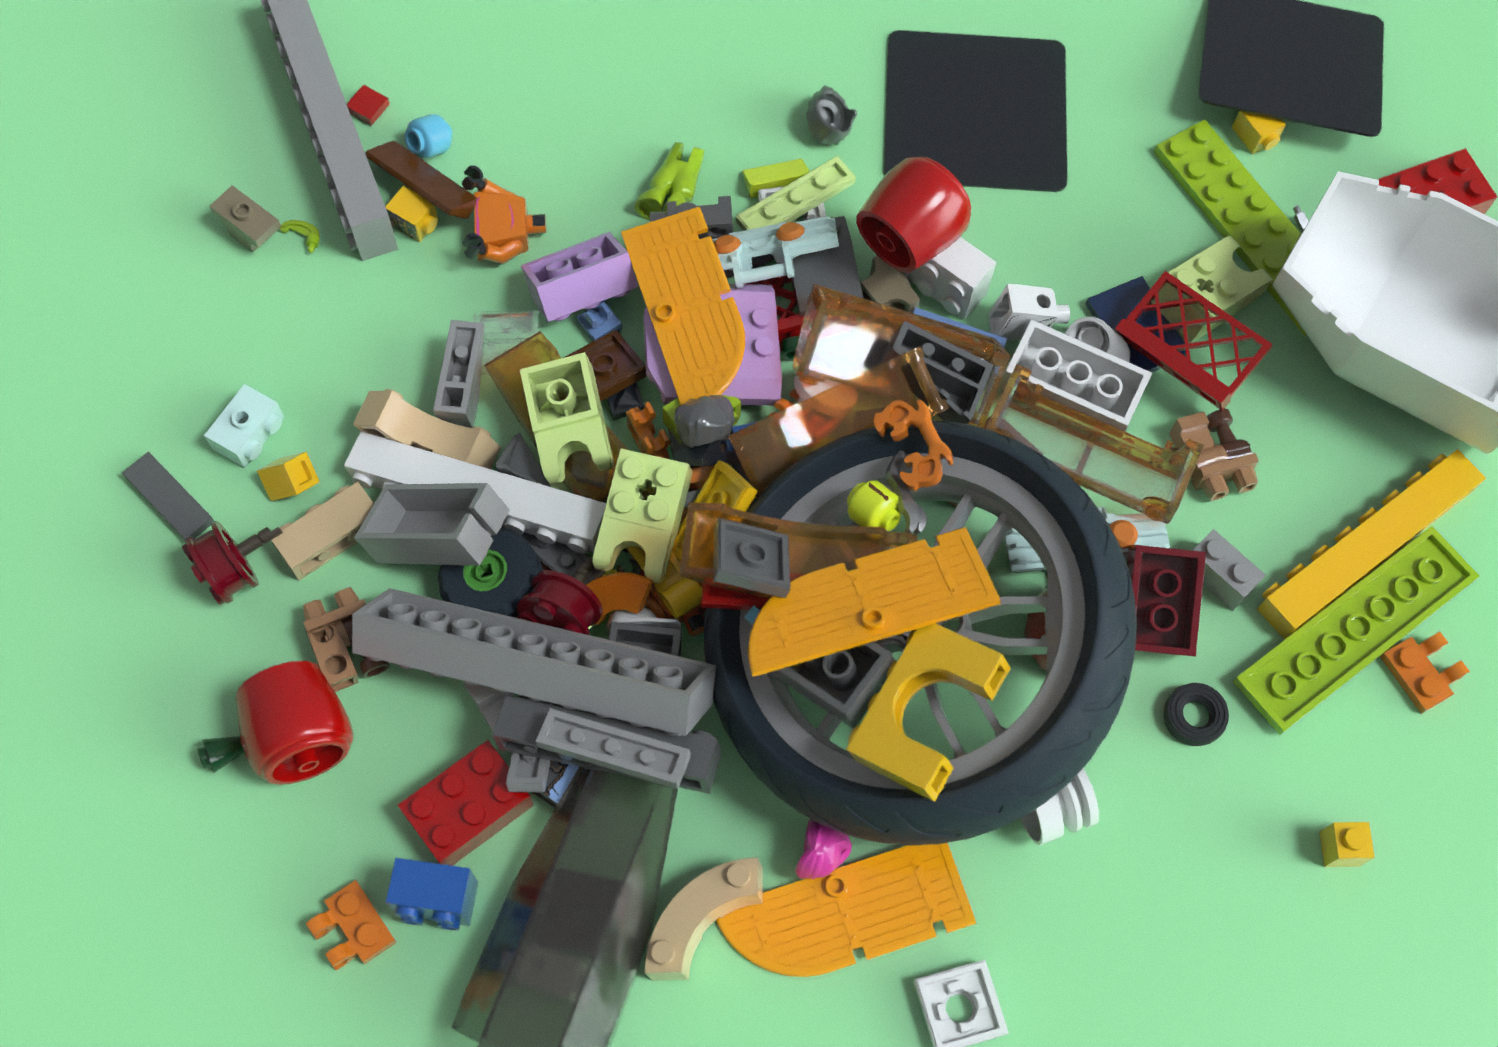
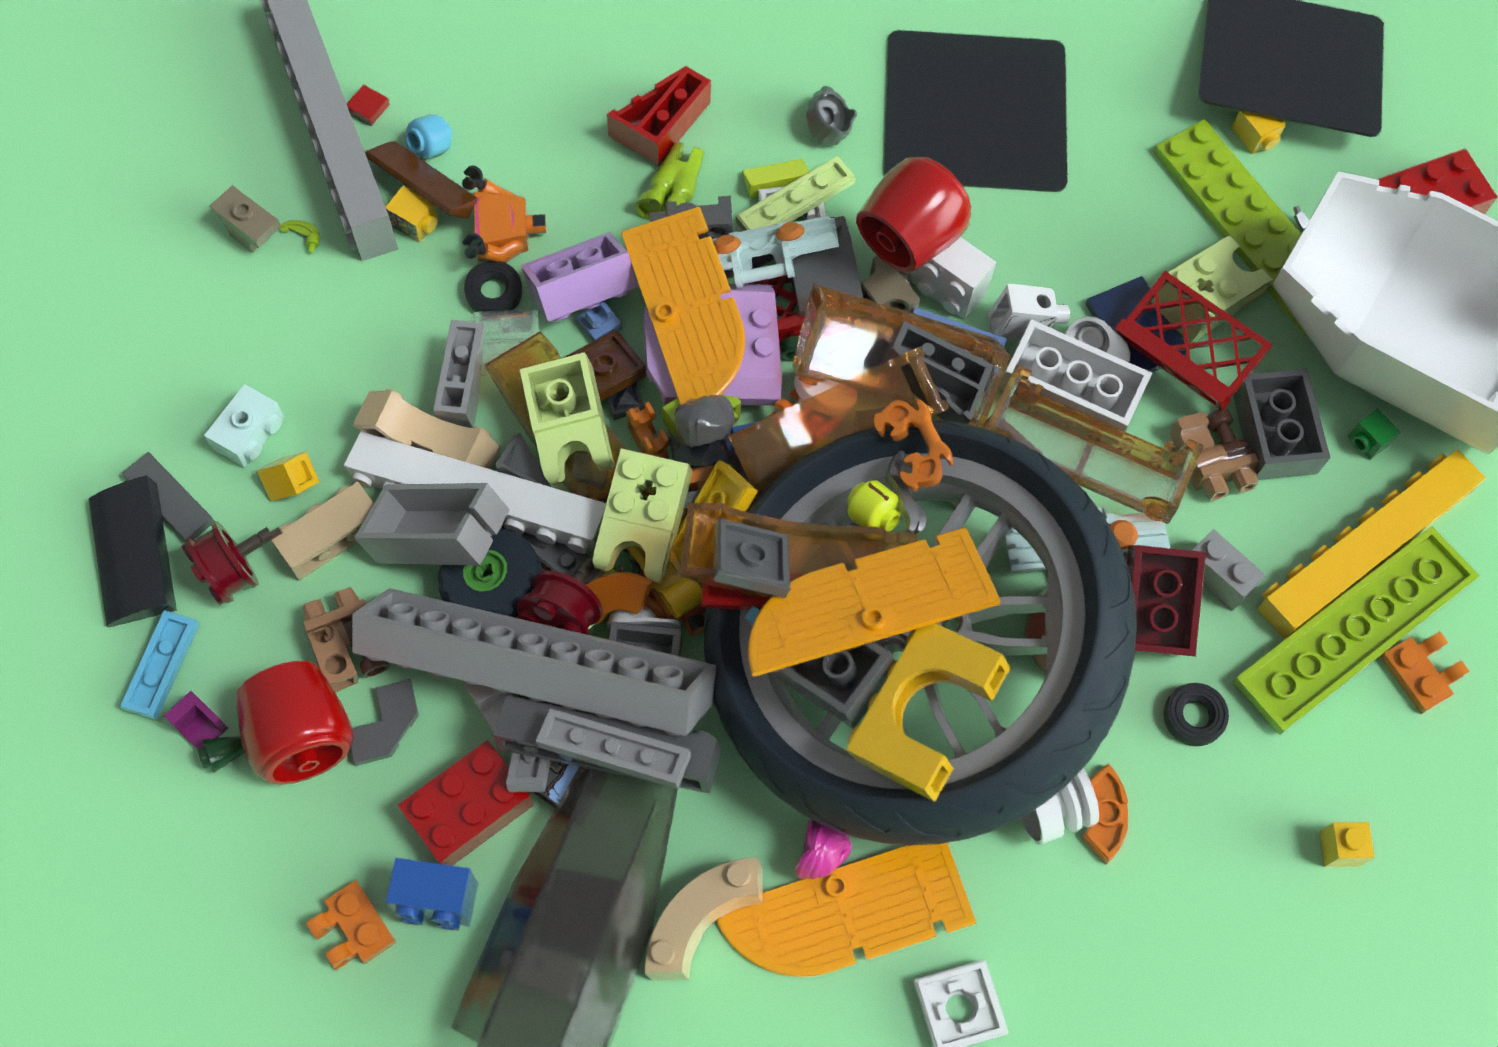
(131, 551): none -> black slope
(160, 665): none -> medium azure plate
(195, 720): none -> magenta panel
(382, 738): none -> dark grey tile
(493, 270): none -> black tyre
(662, 115): none -> red wedge
(1110, 831): none -> orange tile
(1282, 424): none -> dark grey brick
(1373, 434): none -> green plate

